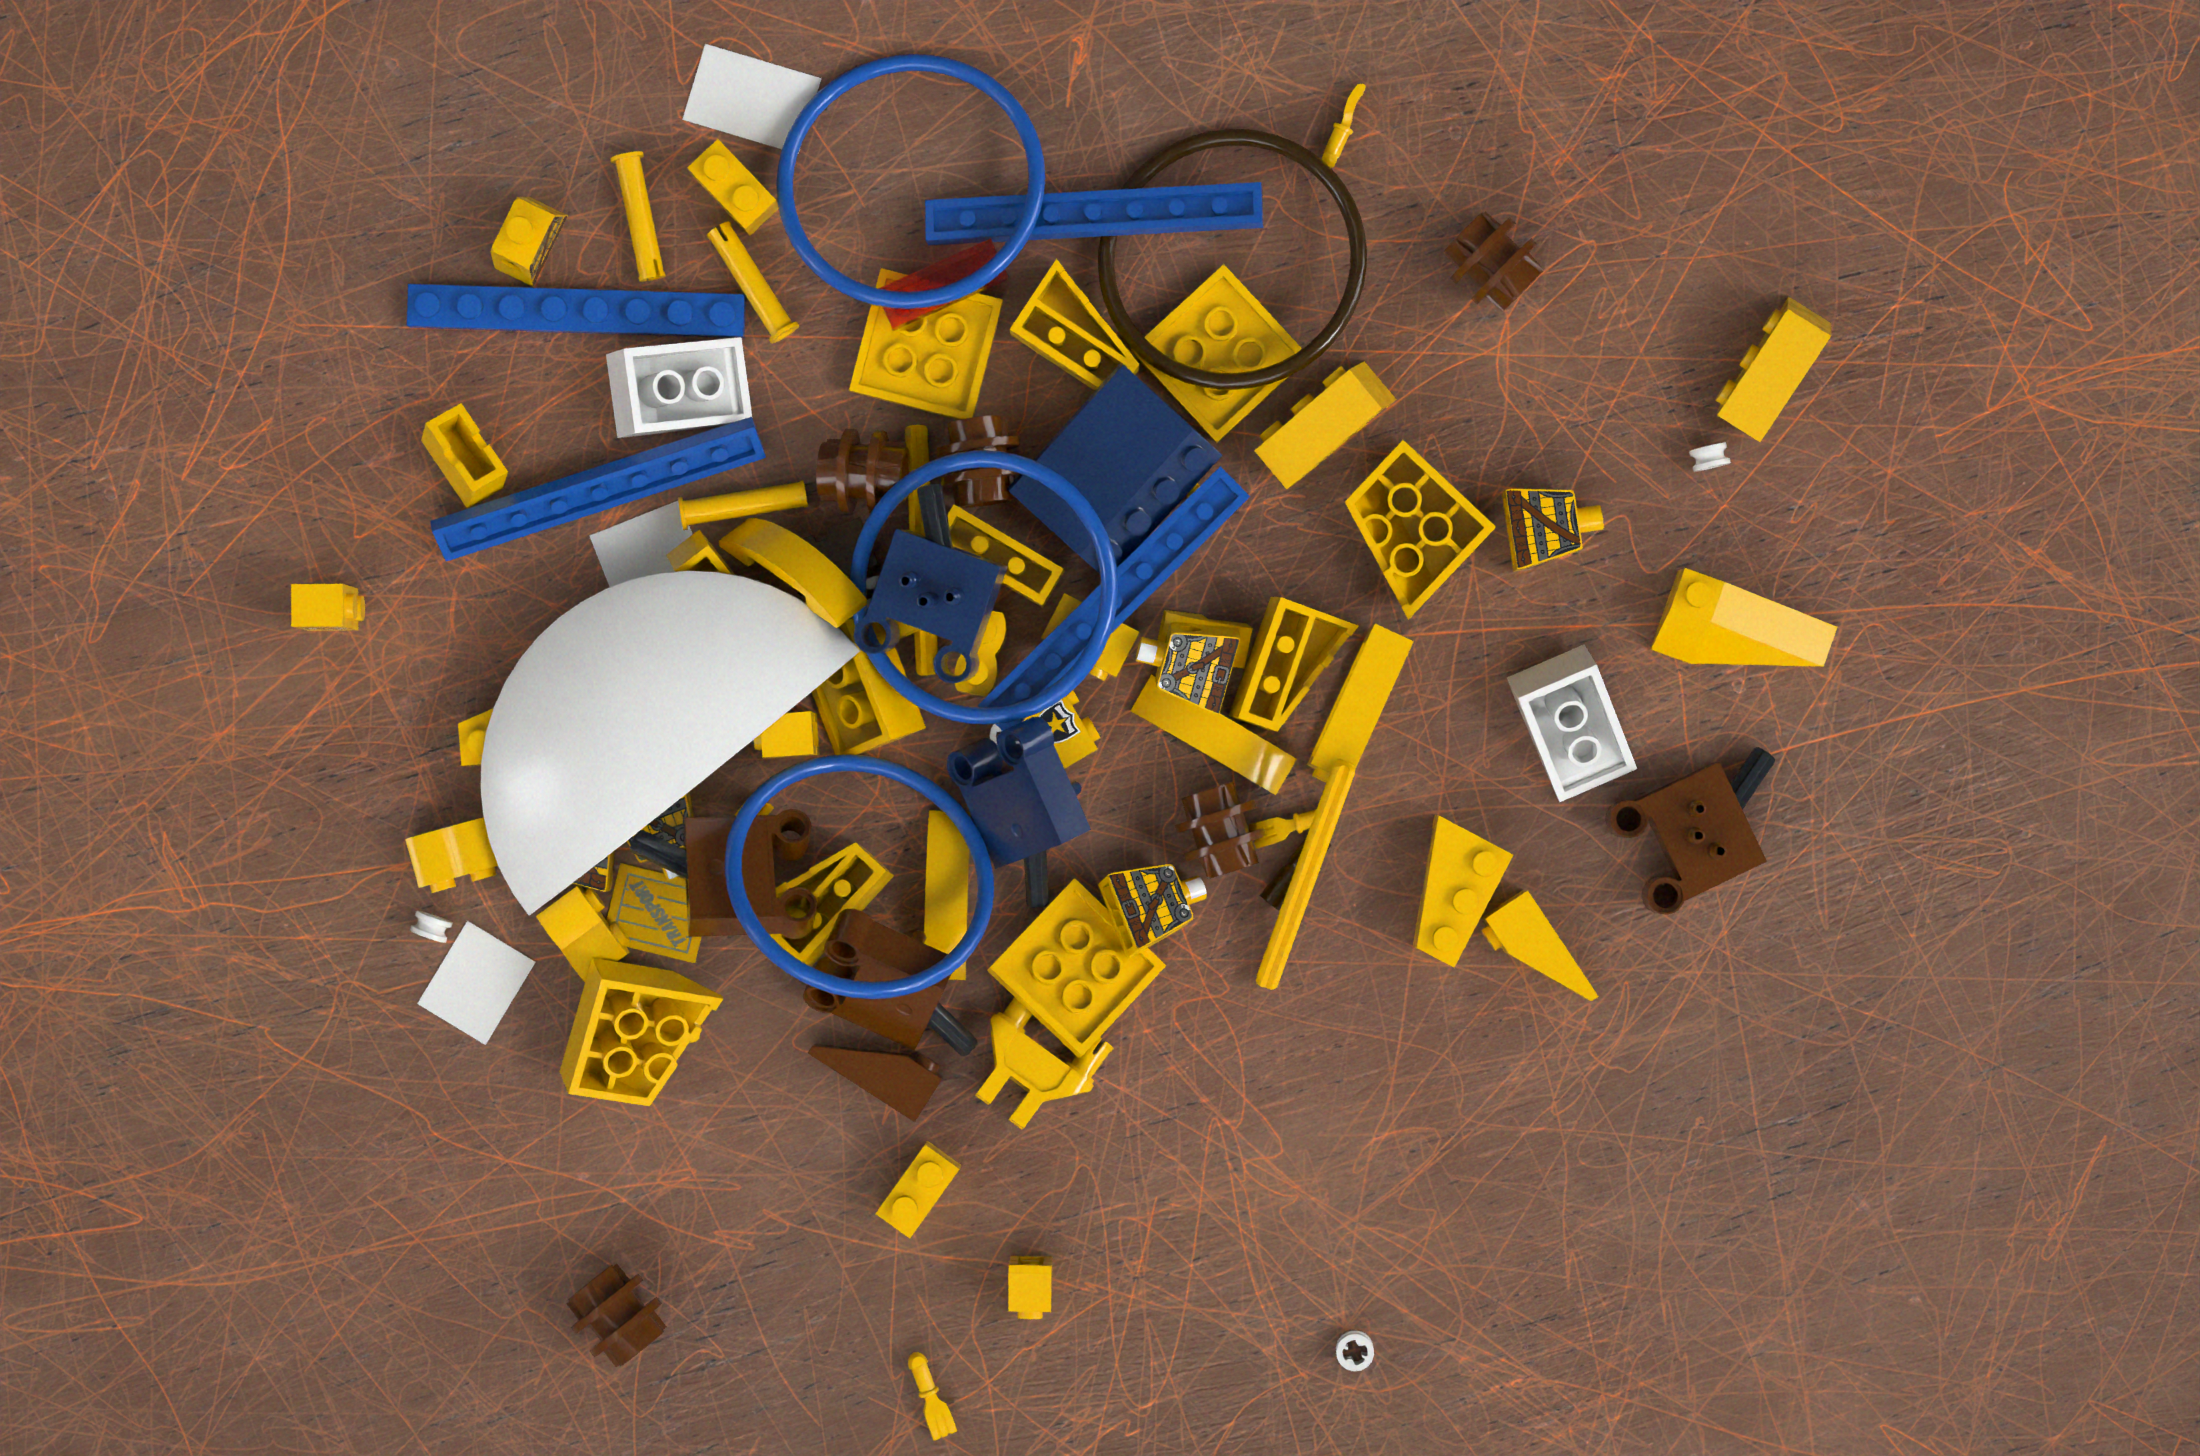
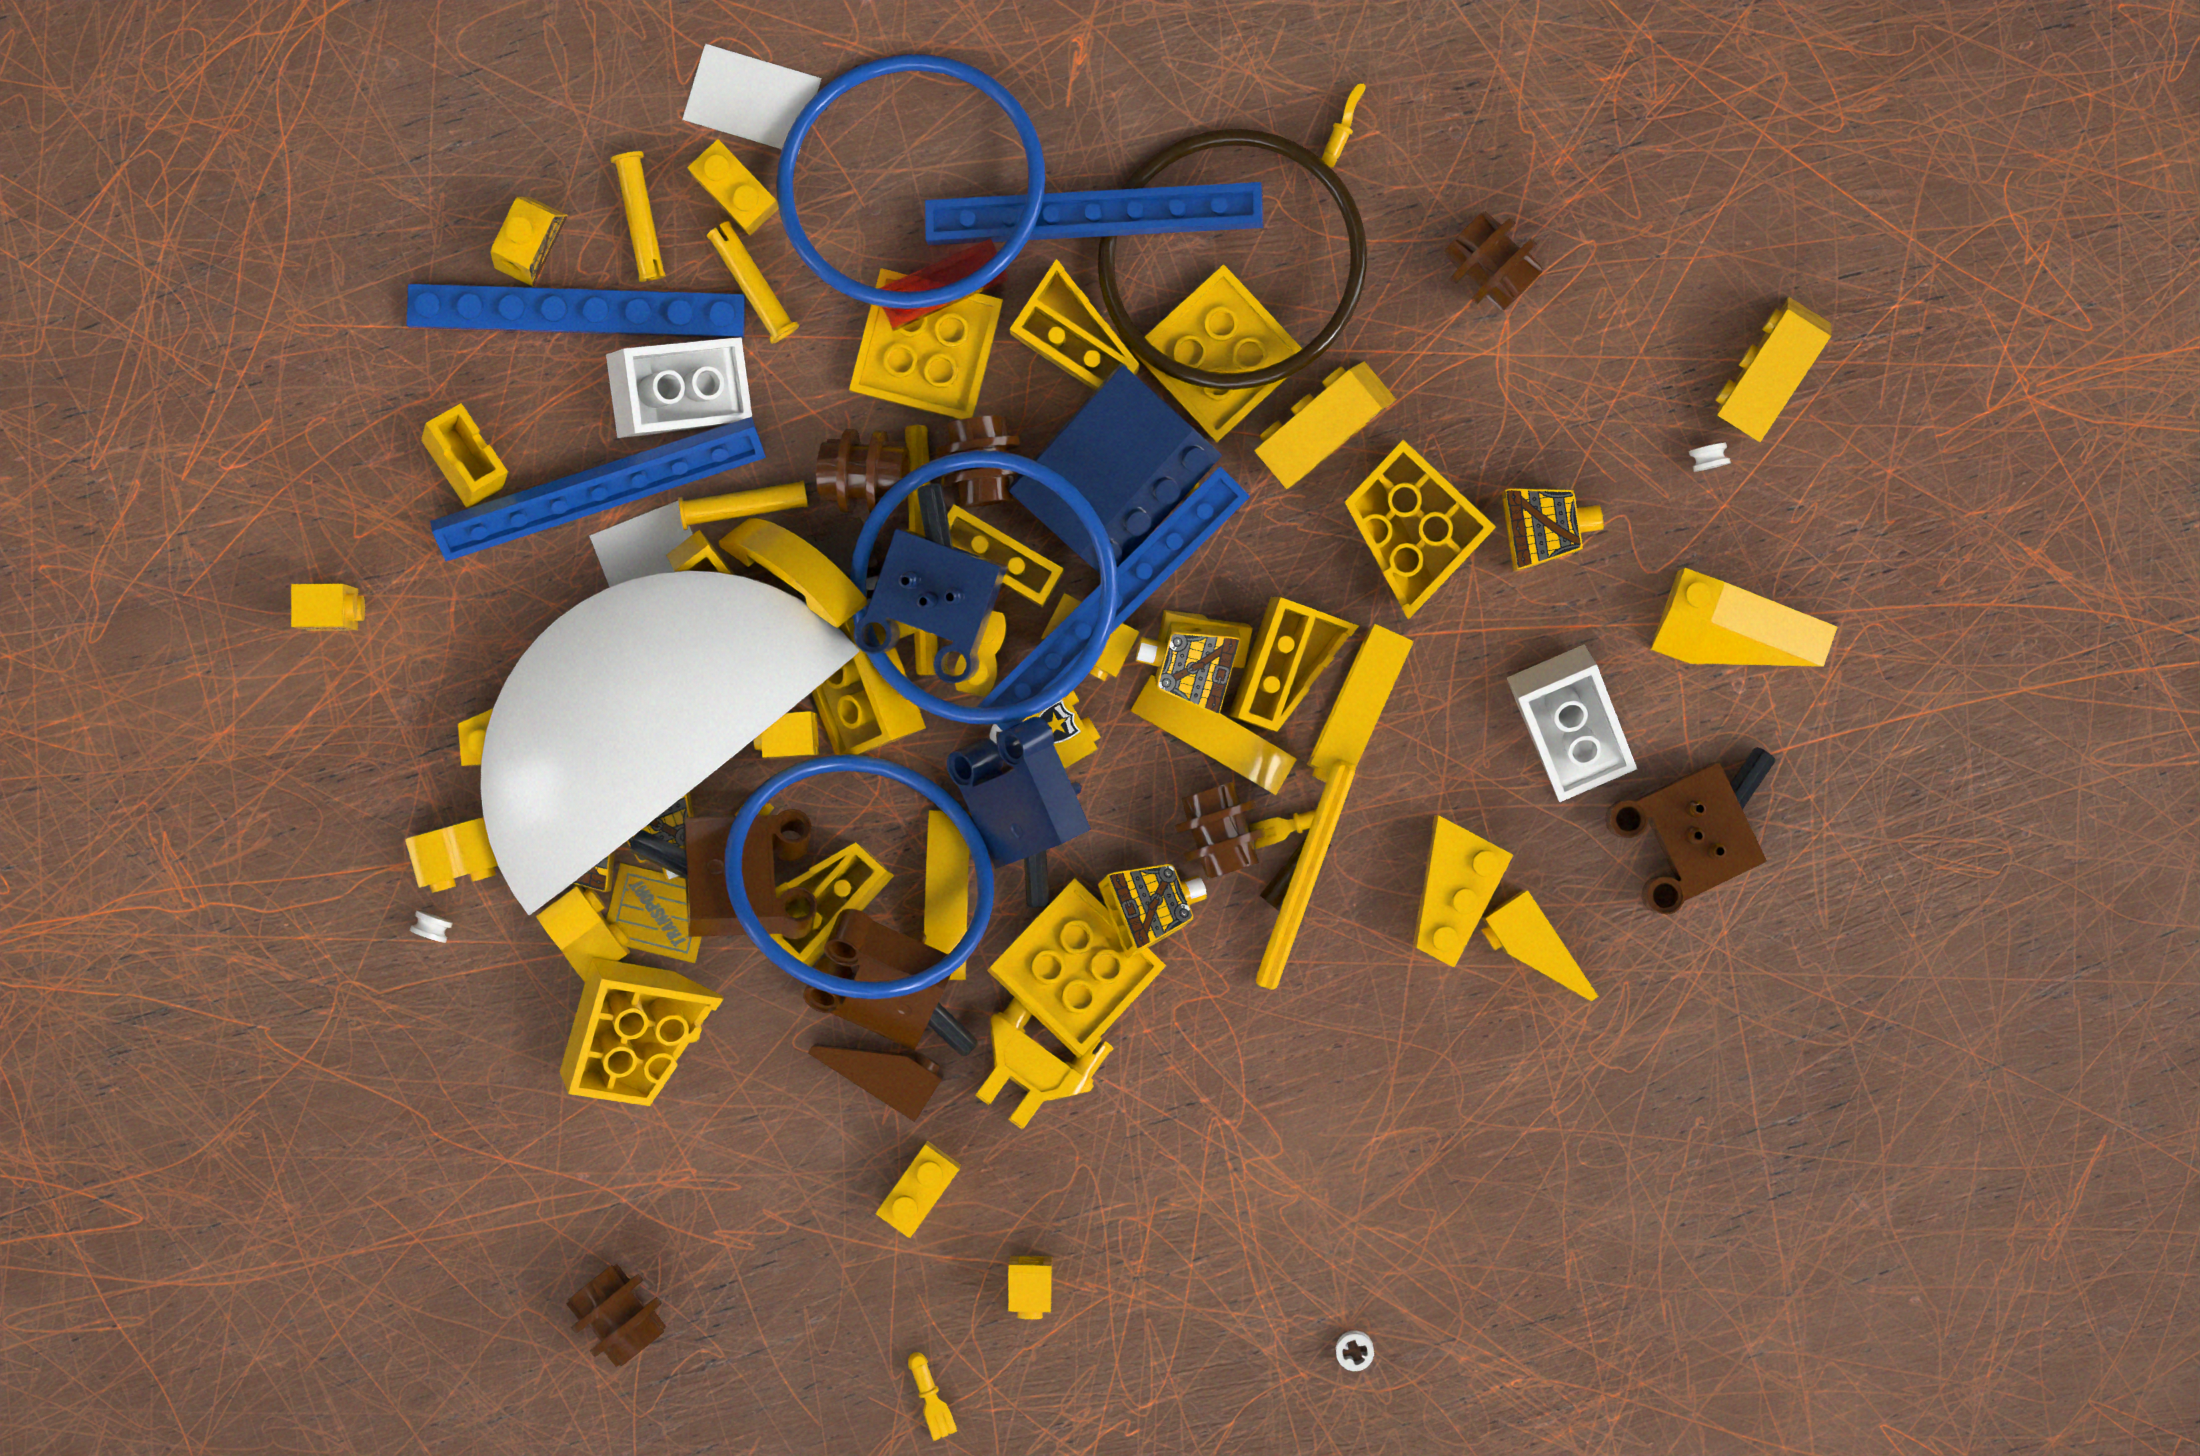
(476, 982): white sticker -> none

